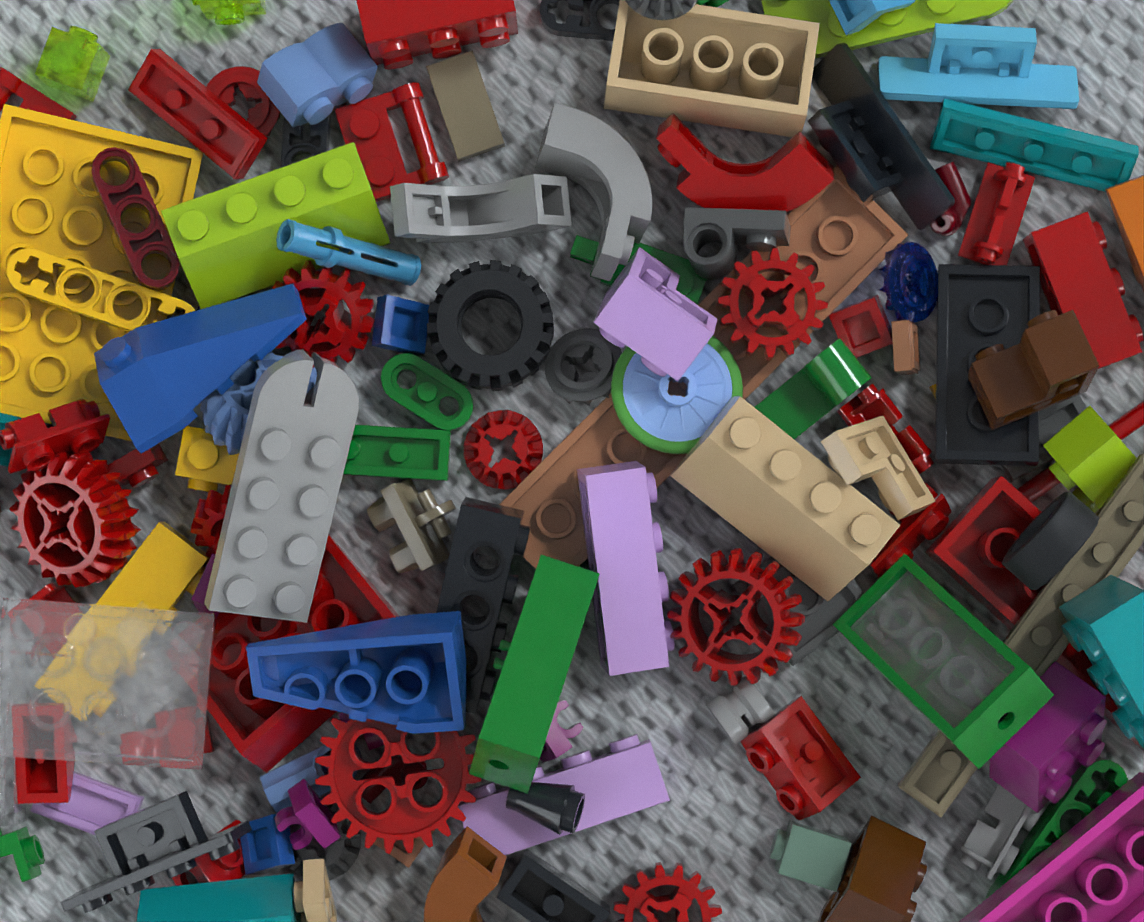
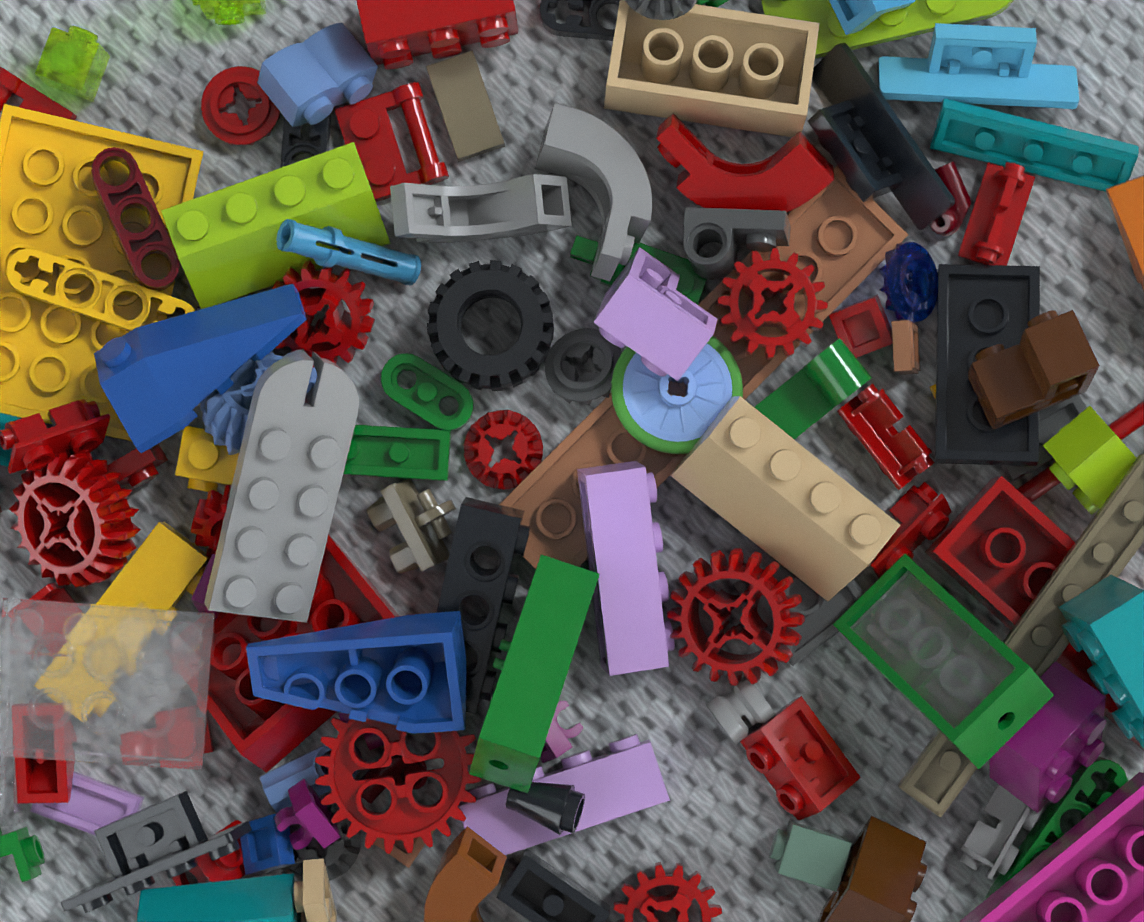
(197, 114): red tile -> none
(400, 325): blue plate -> none
(875, 452): tan plate -> none
(1050, 541): black tyre -> none
(1080, 280): red brick -> none

